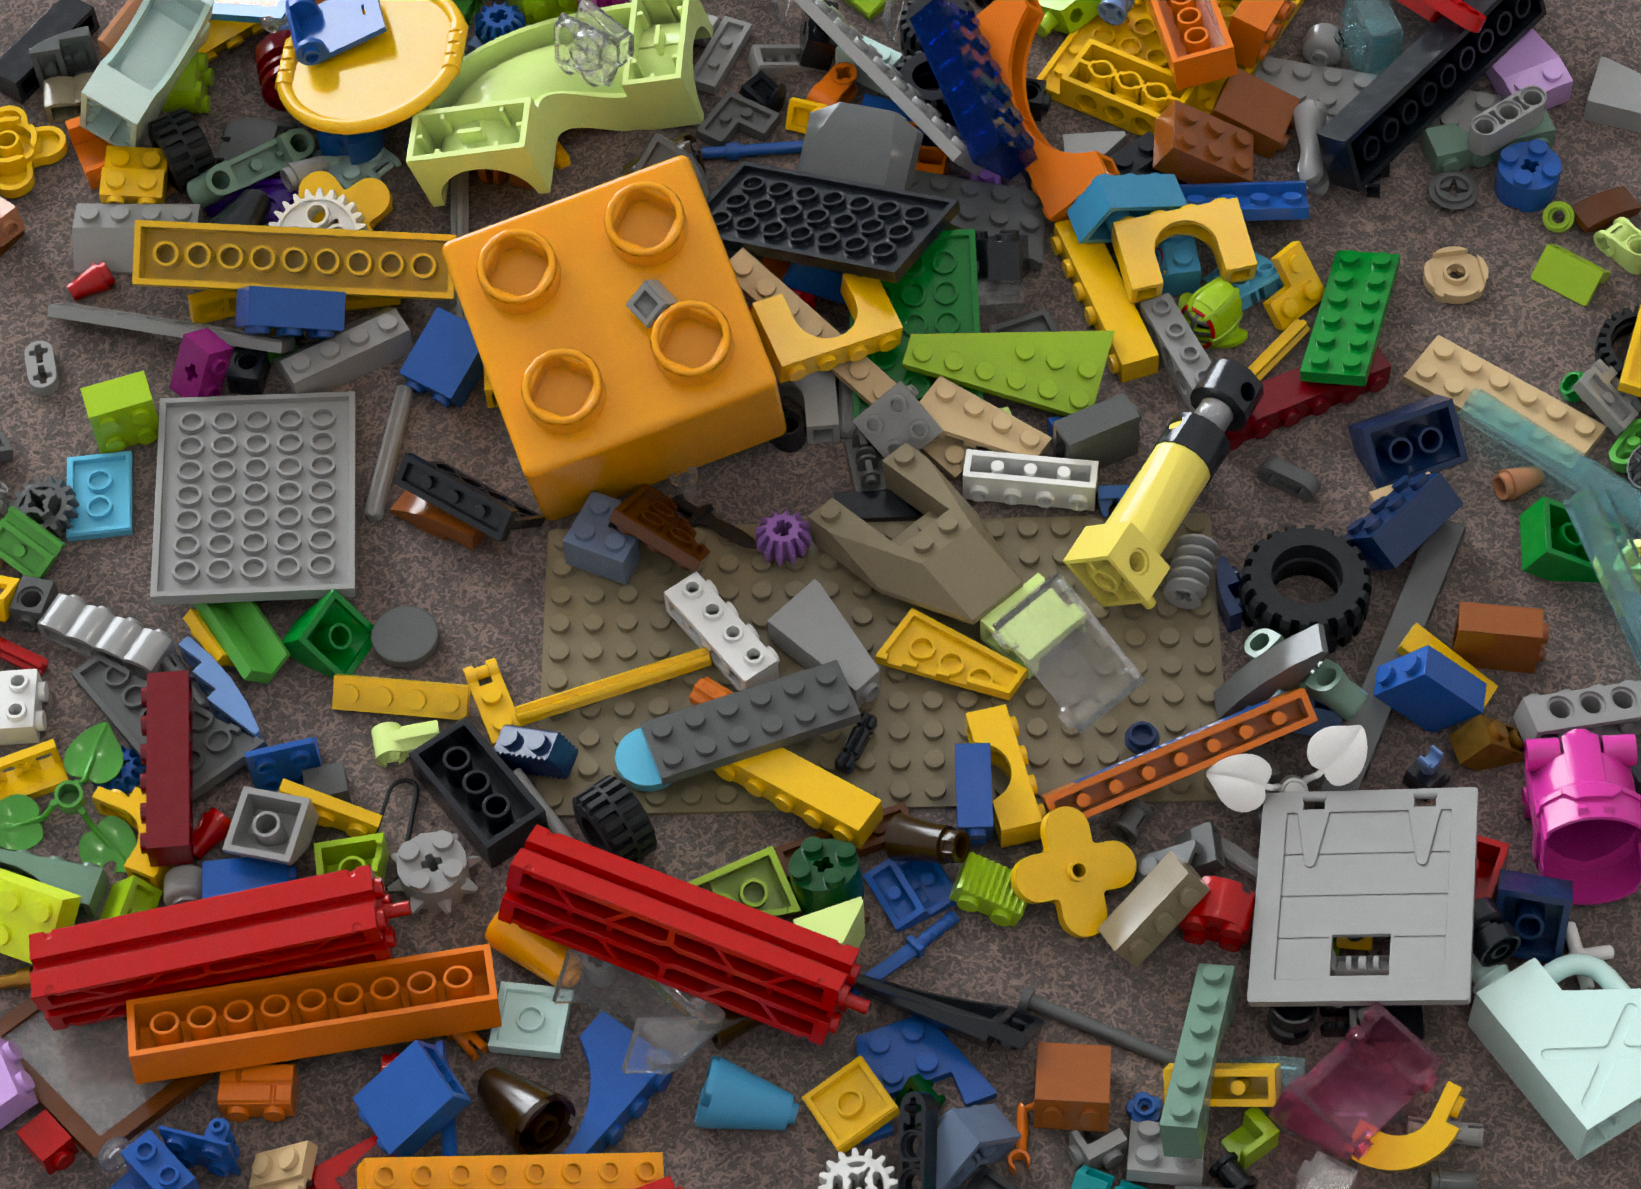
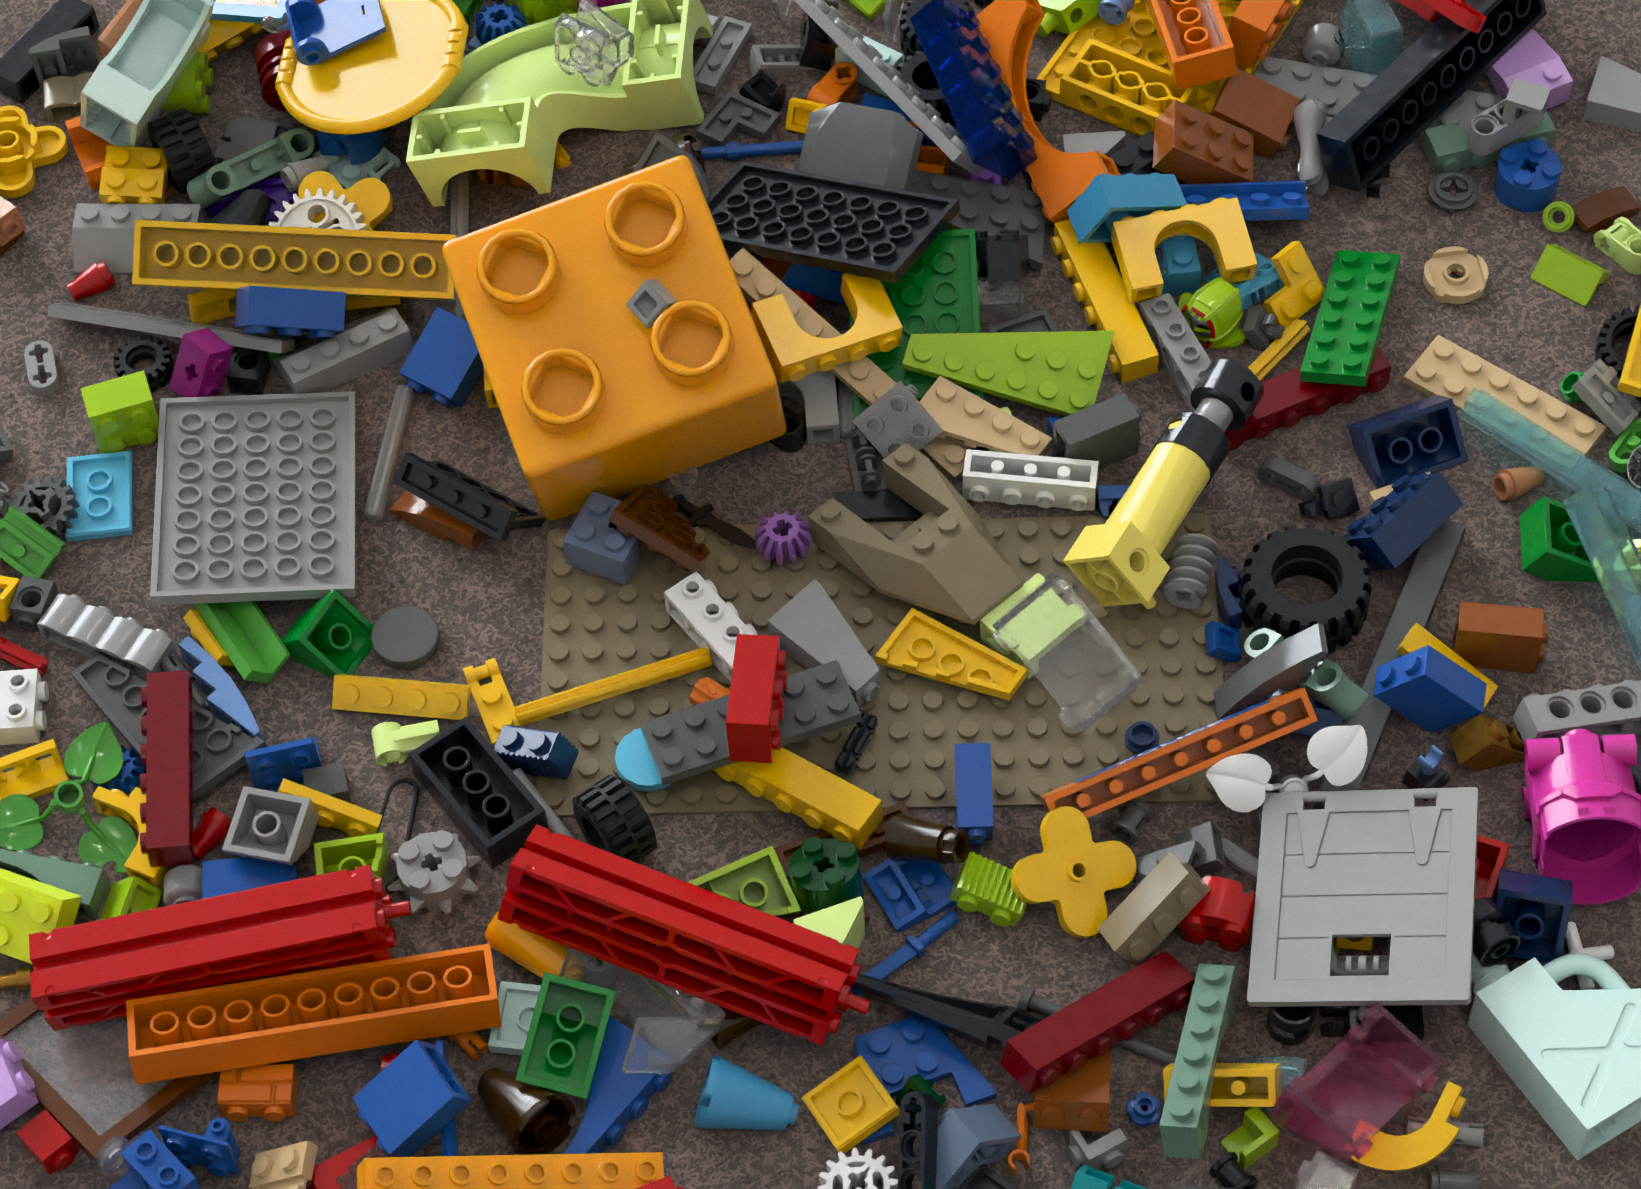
(141, 350): none -> black tyre
(565, 1035): none -> green slope
(756, 698): none -> red brick
(1015, 811): yellow arch -> none
(1097, 1022): none -> dark red brick
(1149, 1164): light grey plate -> none
(1223, 642): none -> blue tile
(1261, 328): none -> dark grey tile
(1334, 500): none -> black plate
(1527, 97): none -> light grey panel

